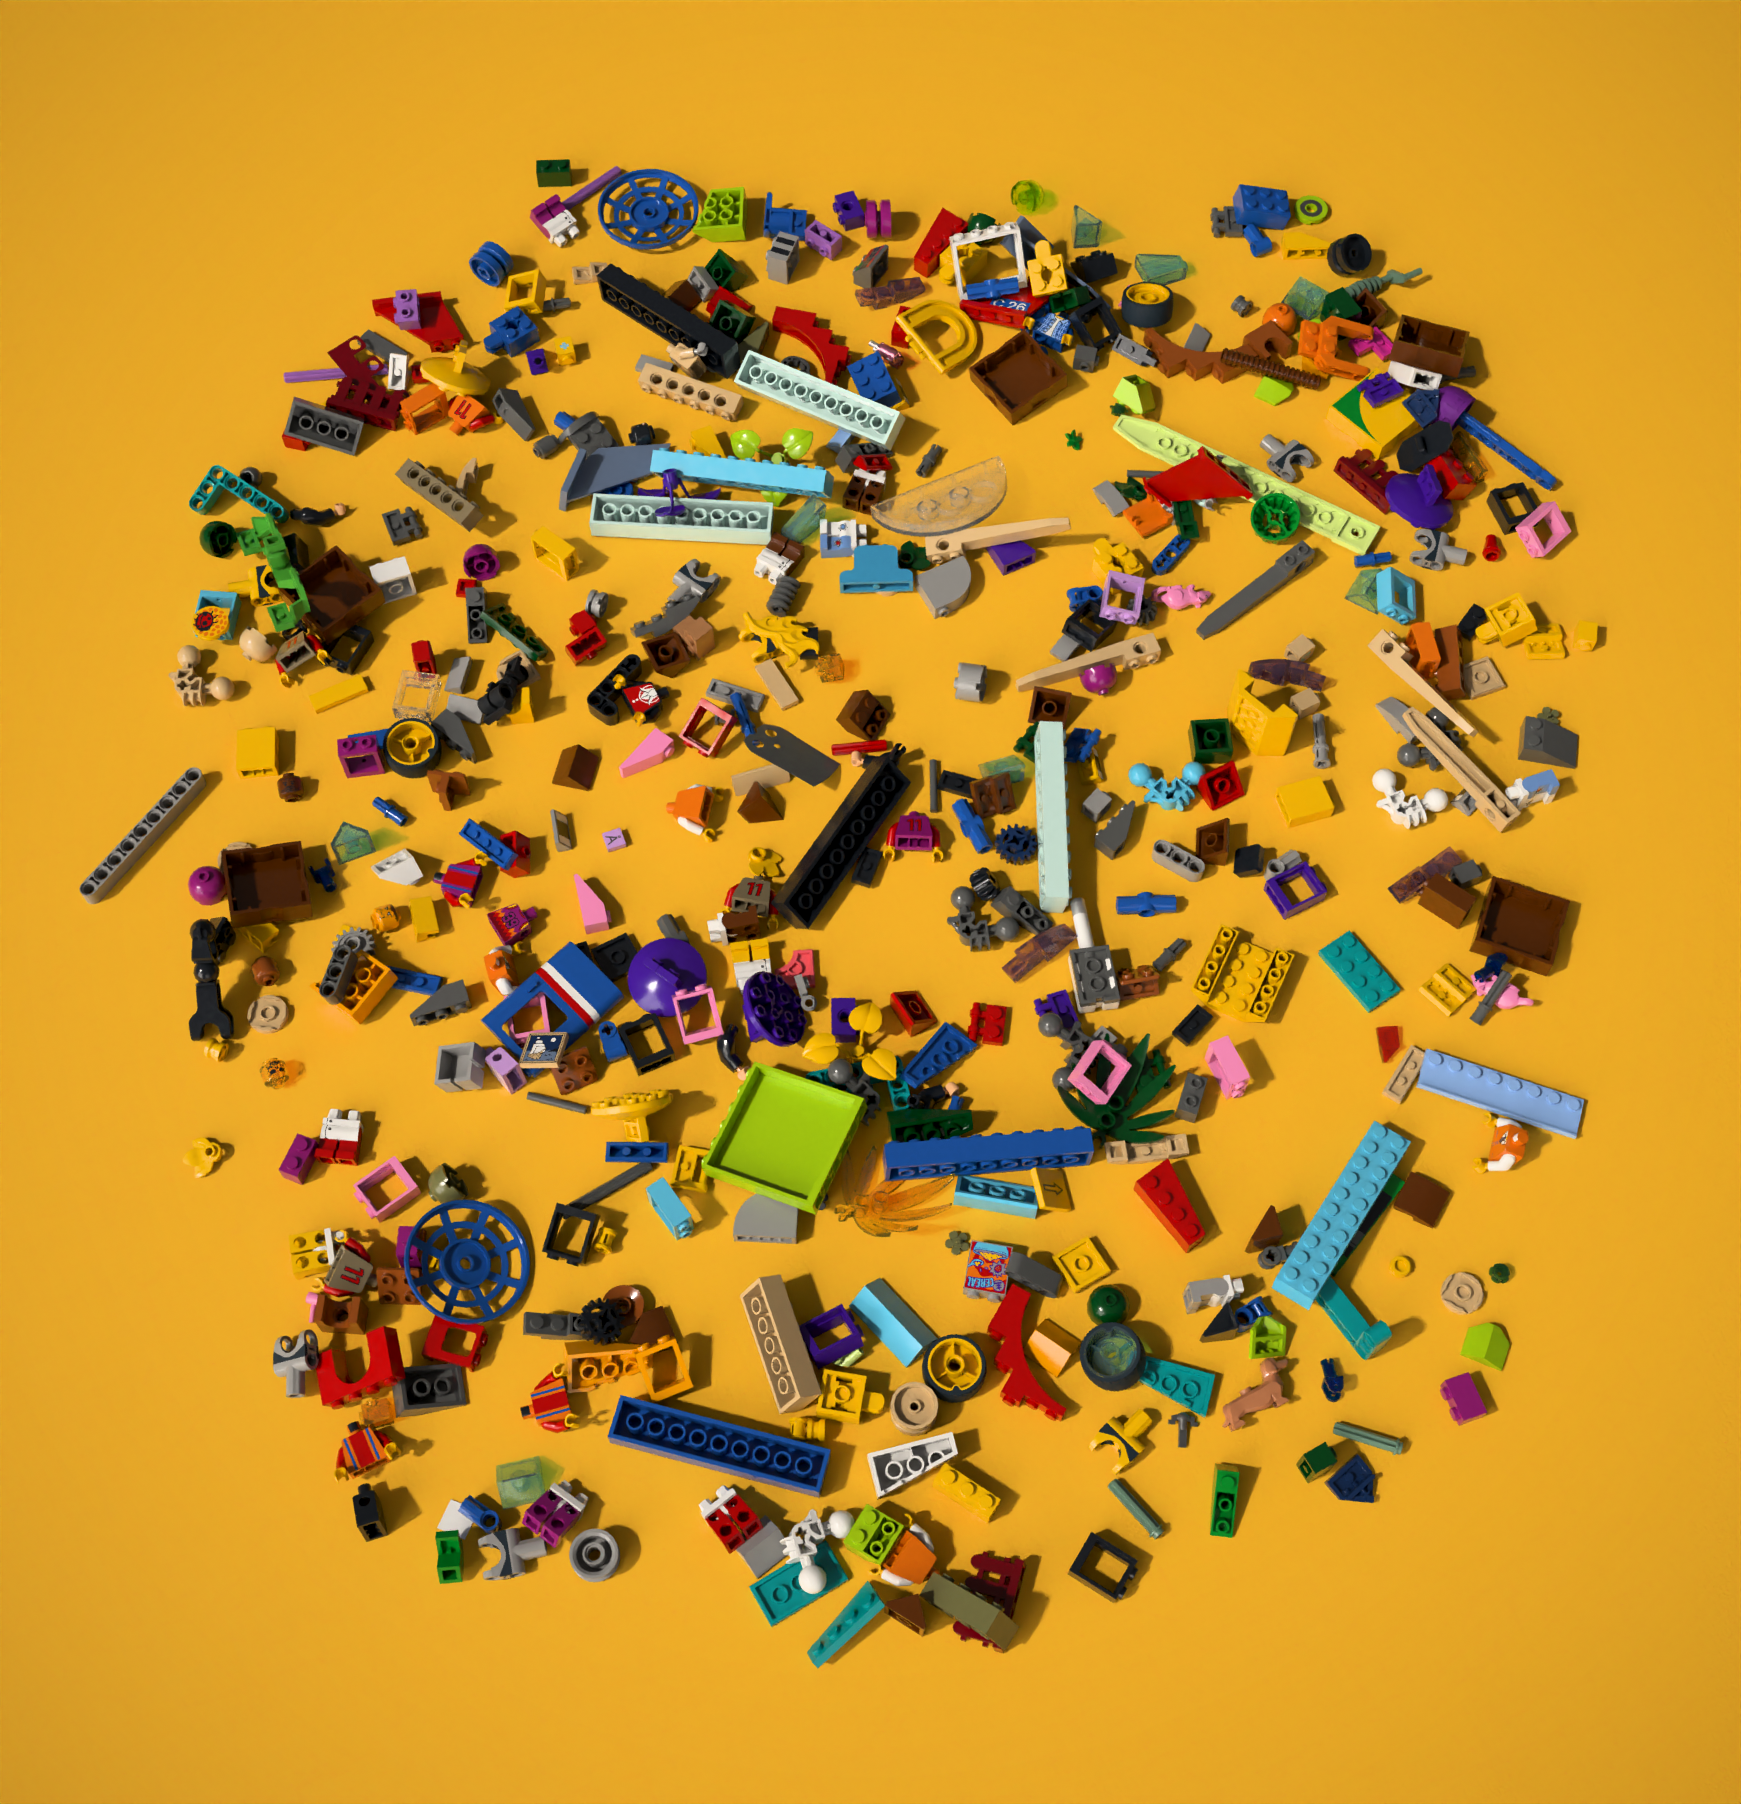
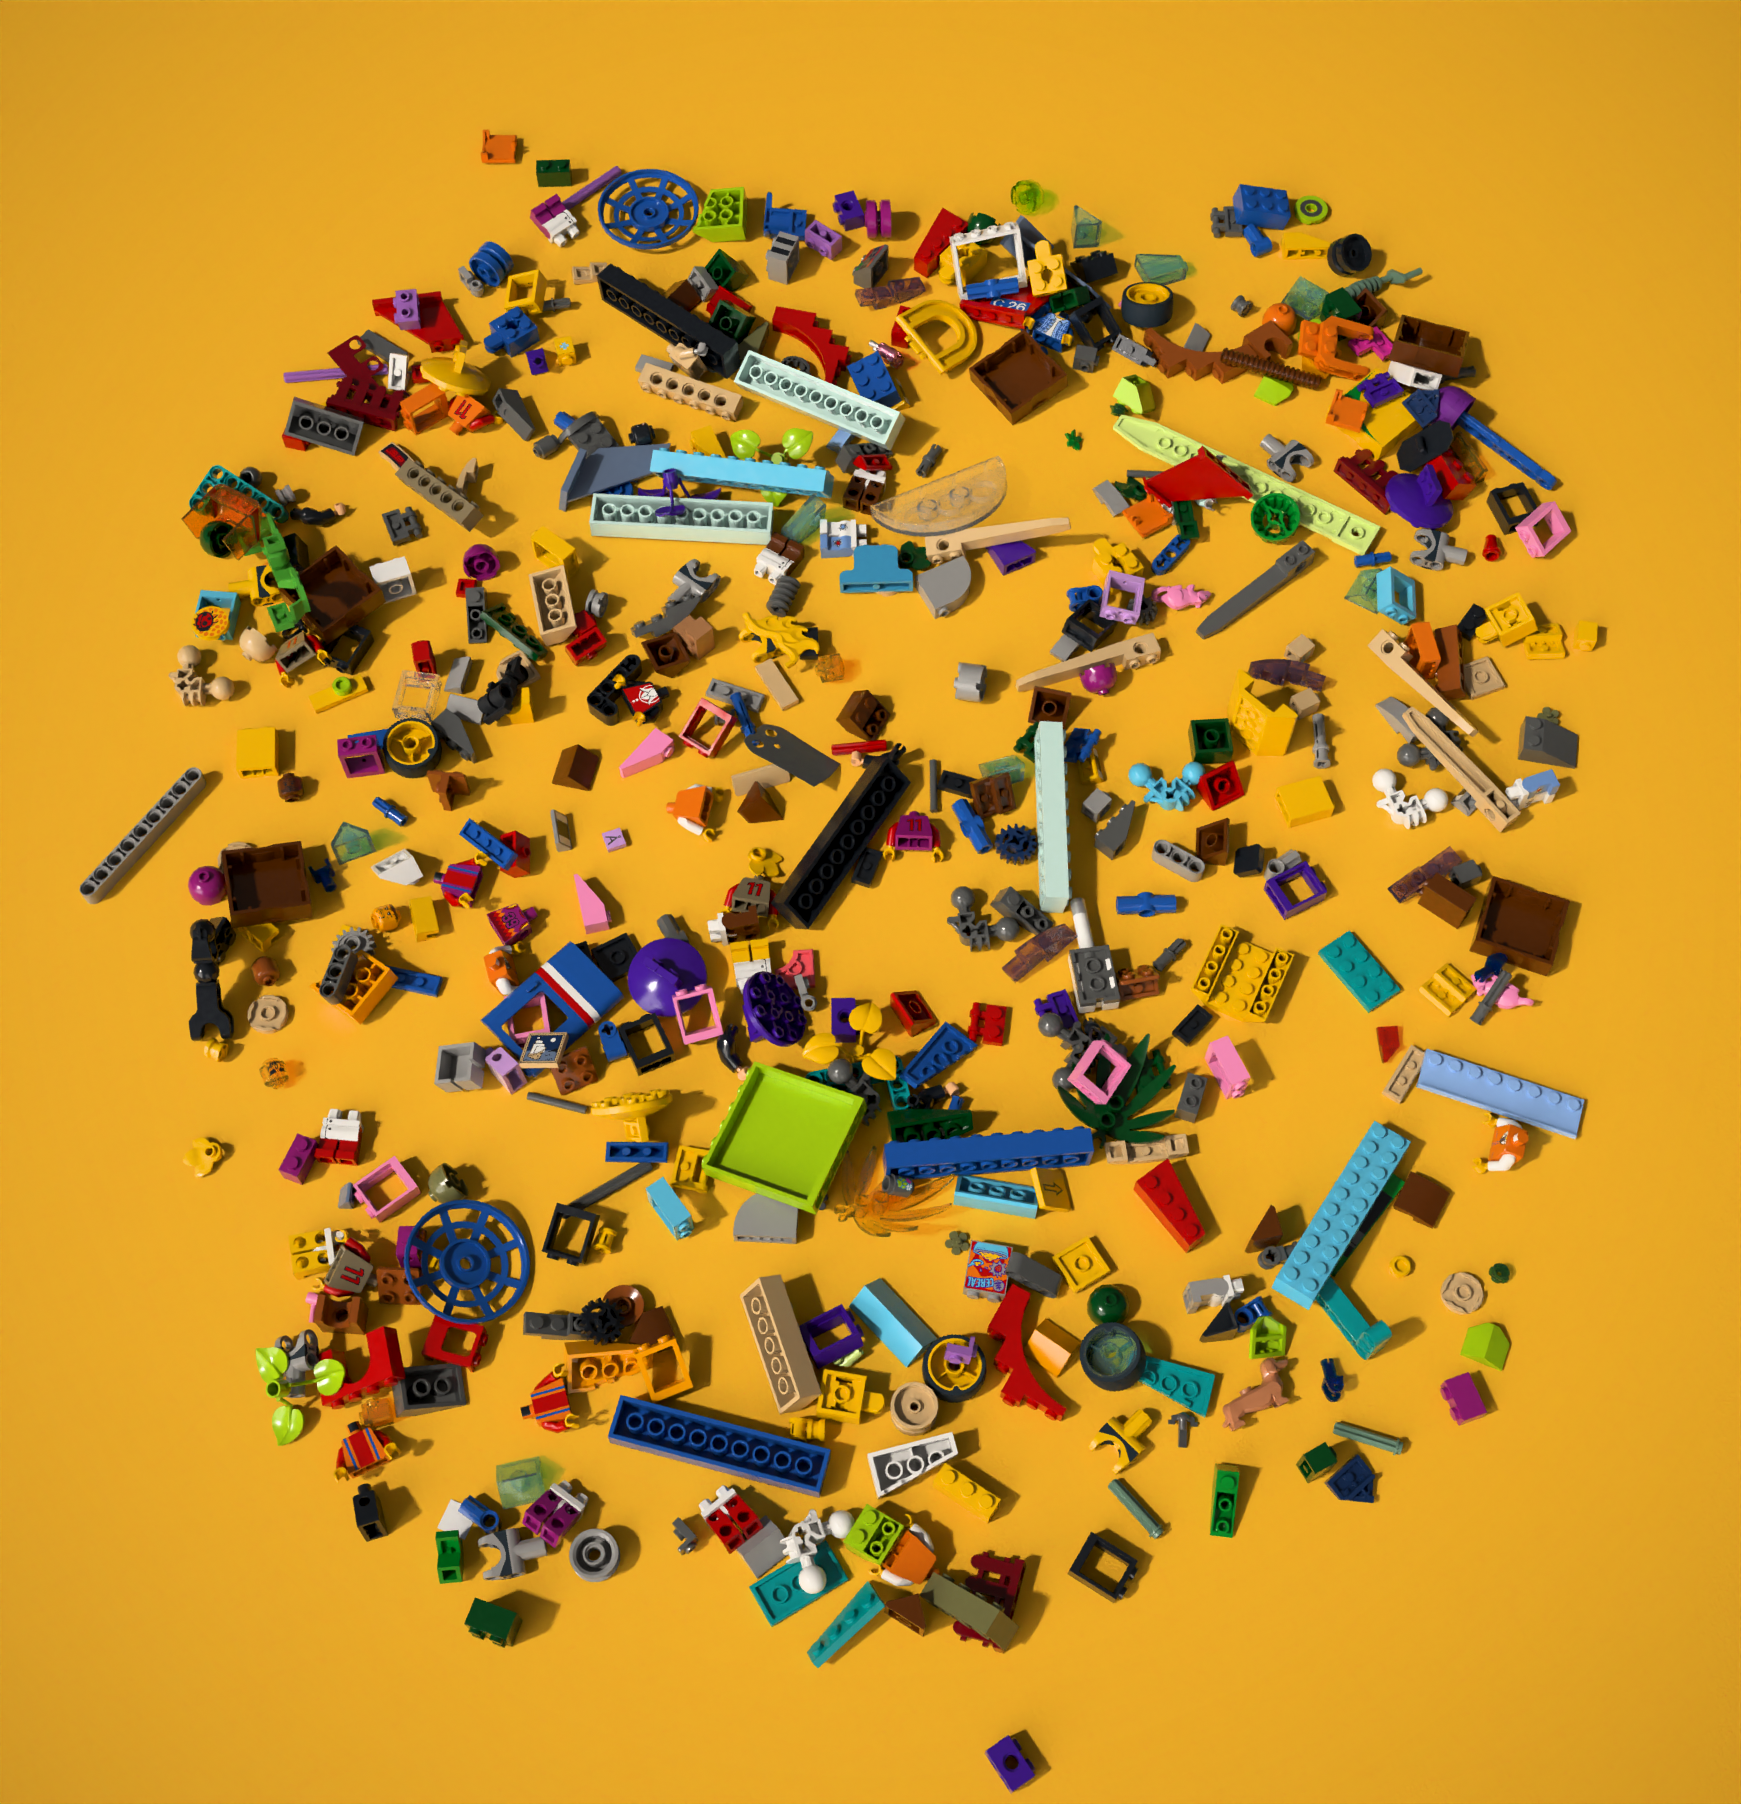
(232, 506): none -> clear orange windscreen
(272, 1363): none -> lime plant
(285, 495): none -> light grey wheel
(342, 686): none -> lime tile
(347, 1197): none -> slope
(394, 455): none -> slope
(446, 1001): dark grey slope -> none
(468, 279): none -> light grey plate
(493, 1622): none -> dark green brick
(498, 148): none -> orange piece
(553, 604): none -> tan slope
(683, 1532): none -> dark grey bracket
(898, 1185): none -> dark grey brick
(960, 1354): none -> medium lavender bracket
(984, 884): black gear -> none
(1011, 1778): none -> dark purple brick
(1092, 1029): none -> black pin
(1346, 412): none -> orange piece

